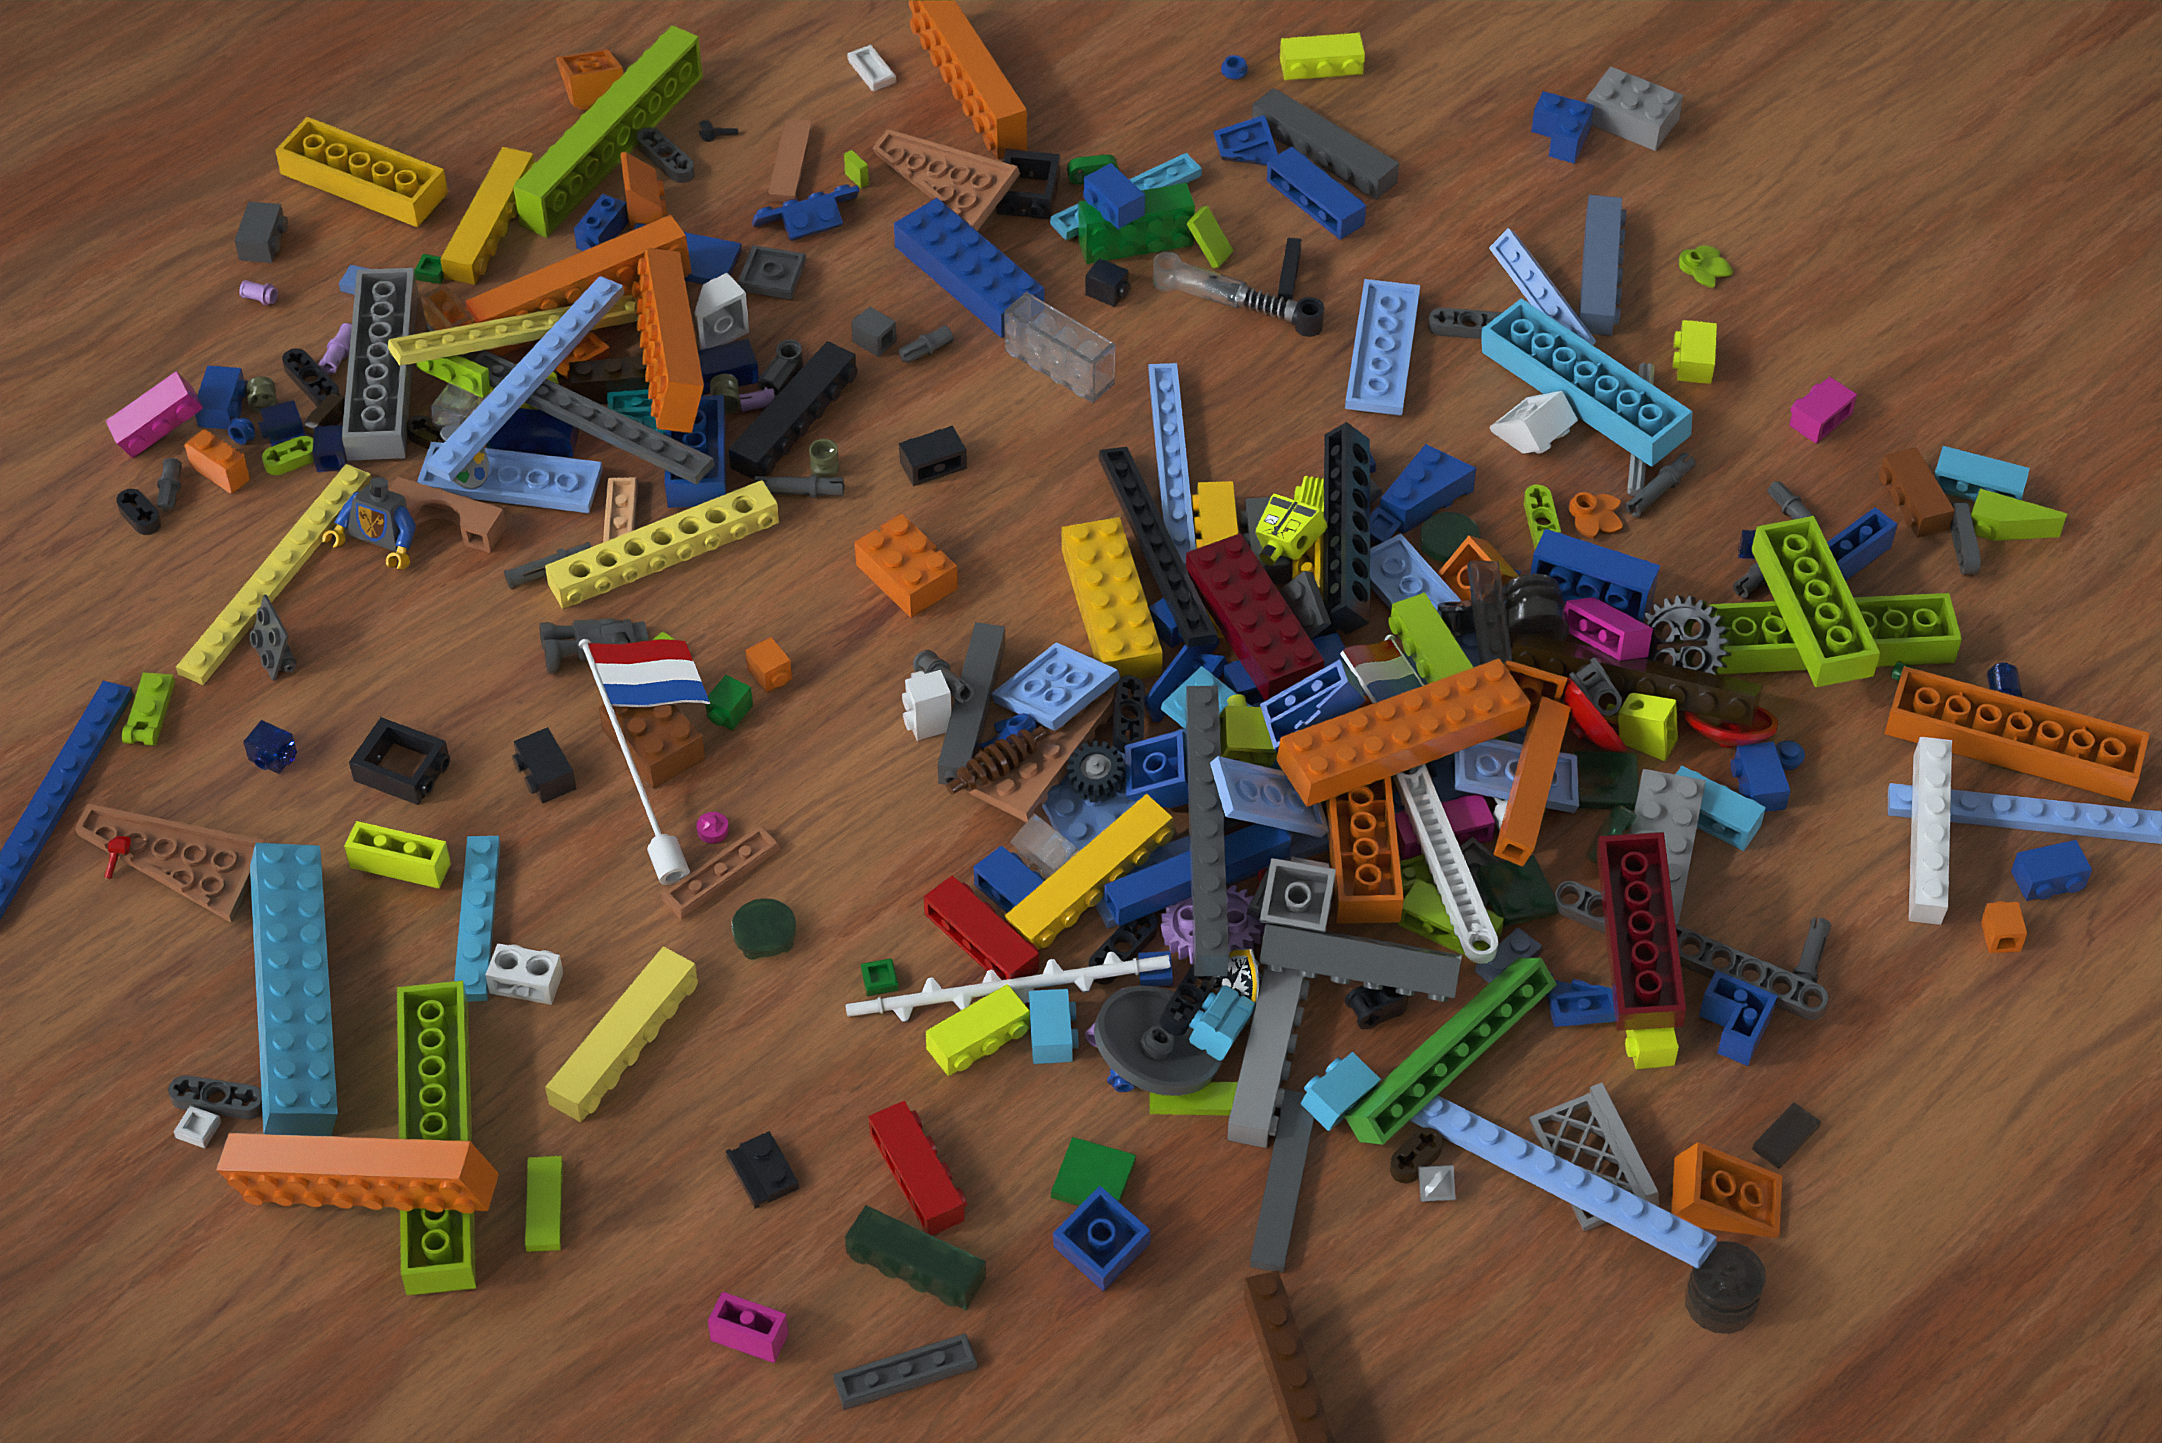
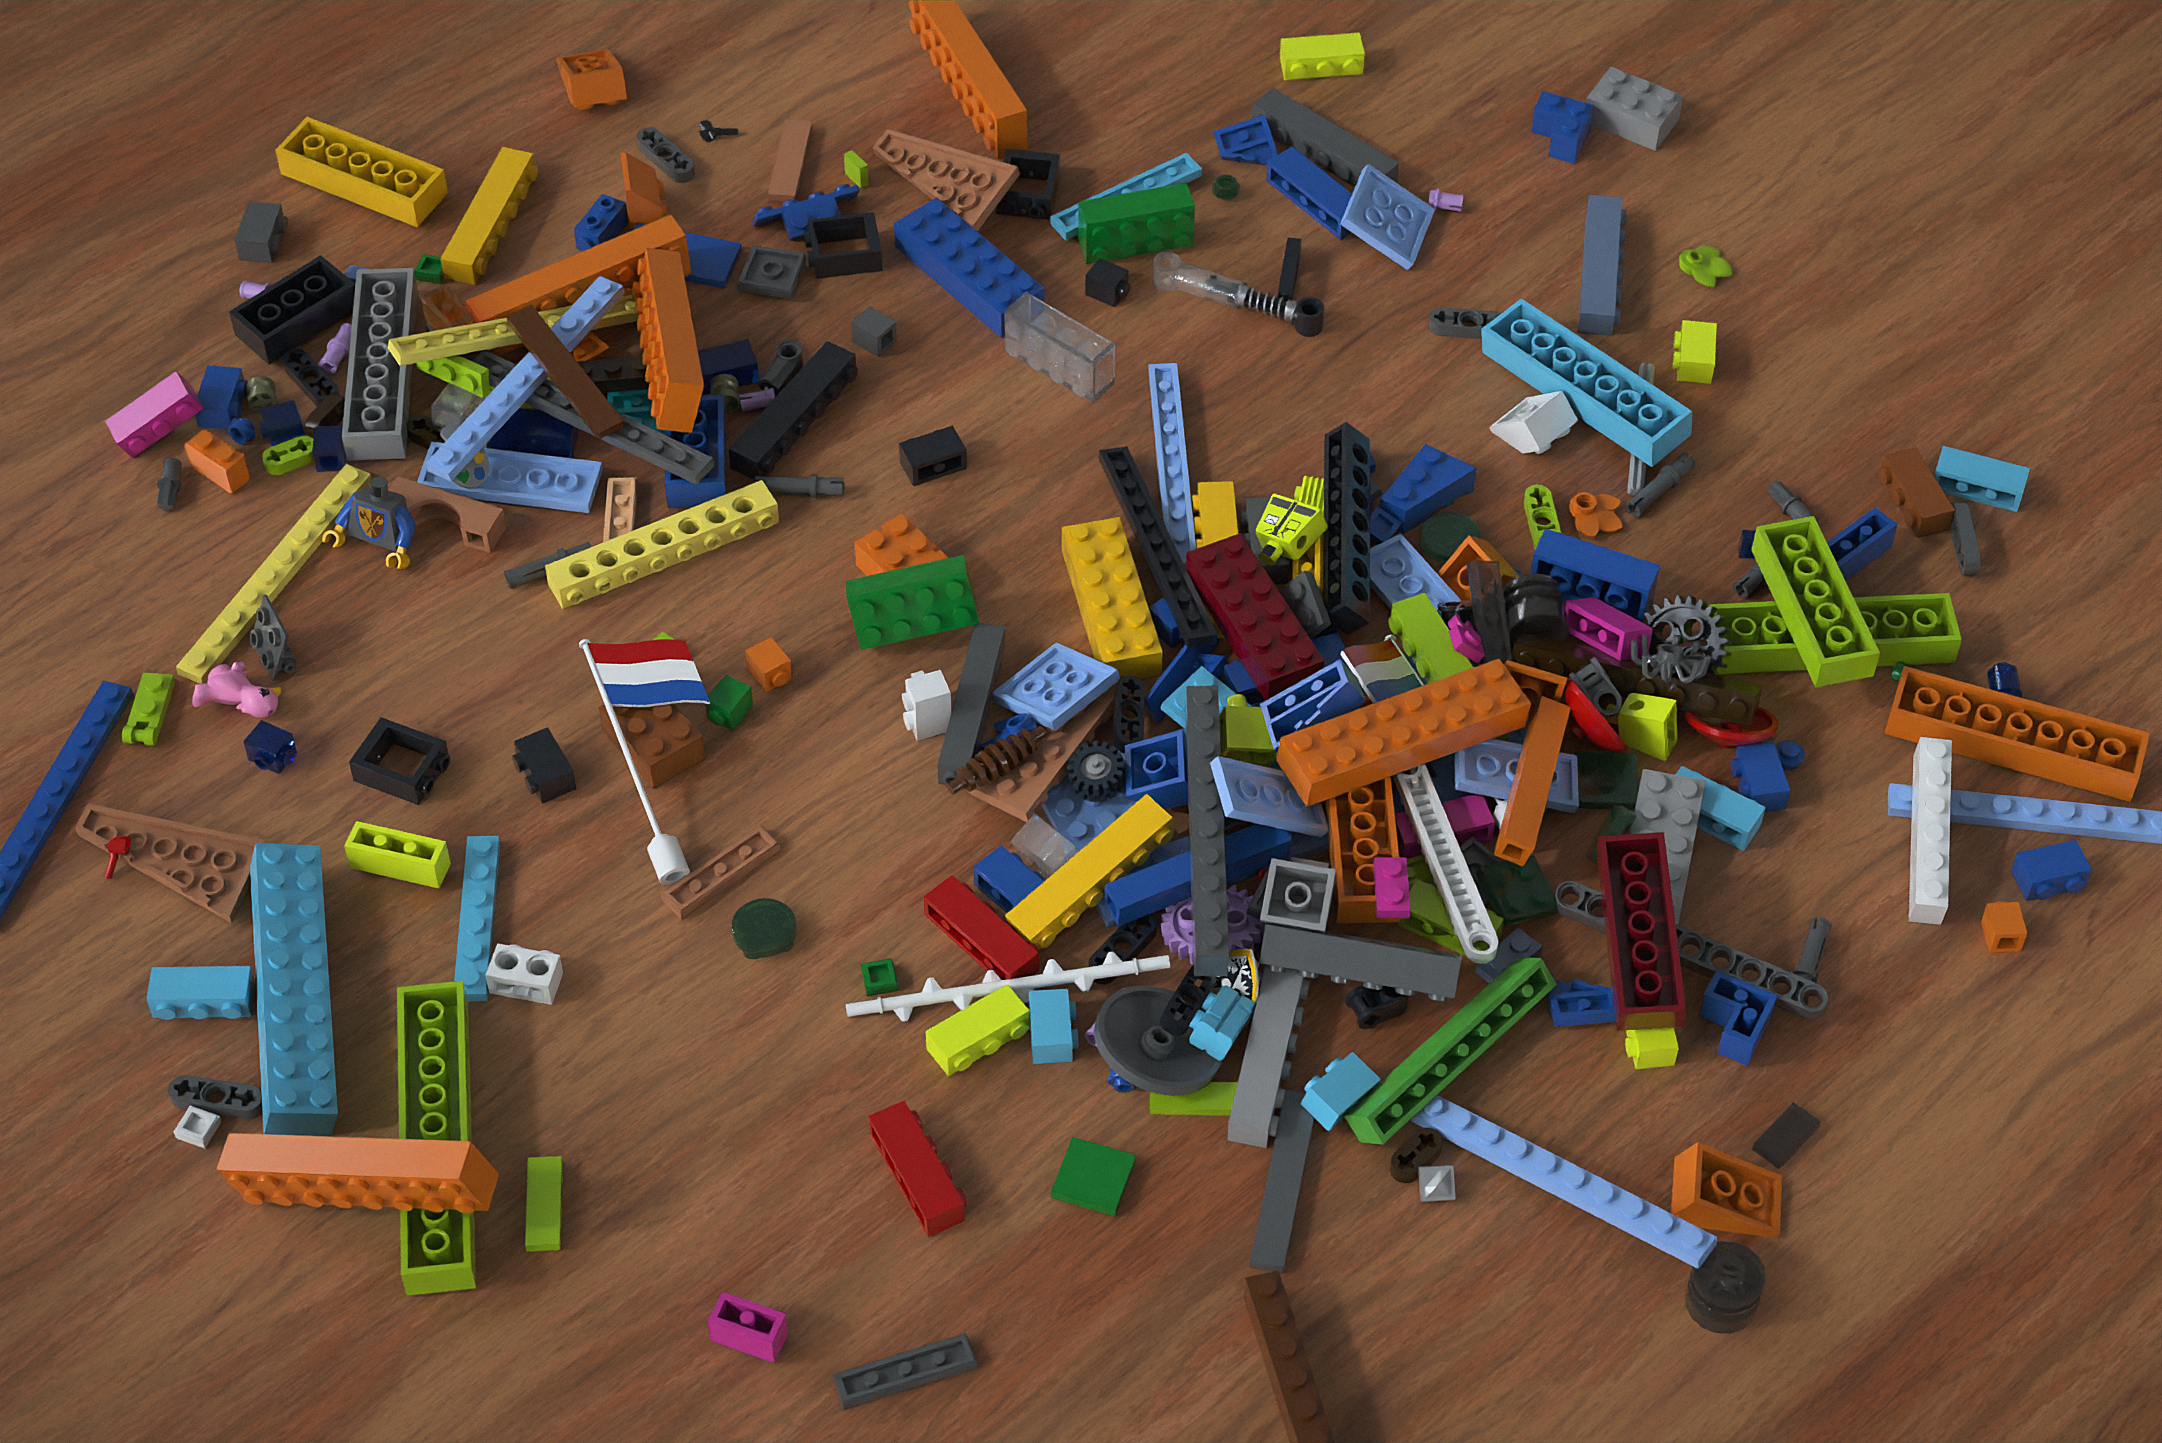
(134, 514): black beam -> none
(201, 992): none -> medium azure brick
(232, 687): none -> bright pink animal
(294, 309): none -> black brick
(565, 372): none -> reddish brown tile
(600, 631): dark grey piece -> none
(609, 127): lime brick -> none
(622, 1034): light yellow brick -> none
(712, 827): dark pink tile -> none
(720, 312): white slope -> none
(762, 1169): black plate -> none
(824, 458): olive wheel -> none
(841, 229): none -> black window
(872, 68): white tile -> none
(912, 602): none -> green brick
(915, 1258): clear green brick -> none
(926, 344): dark grey axle -> none
(930, 662): dark grey pin -> none
(1087, 166): green beam -> none
(1101, 1238): blue brick -> none
(1114, 196): blue brick -> none
(1159, 977): blue plate -> none
(1210, 237): lime tile -> none
(1225, 187): none -> clear green plate
(1234, 67): blue plate -> none
(1382, 347): light blue plate -> none
(1387, 216): none -> light blue plate
(1391, 887): none -> dark pink plate
(1445, 200): none -> lavender pin
(1465, 639): none -> dark pink plate
(1536, 284): light blue plate -> none
(1617, 1140): light grey fence -> none
(1671, 660): none -> dark grey animal
(1822, 409): dark pink brick -> none
(2009, 518): lime slope -> none

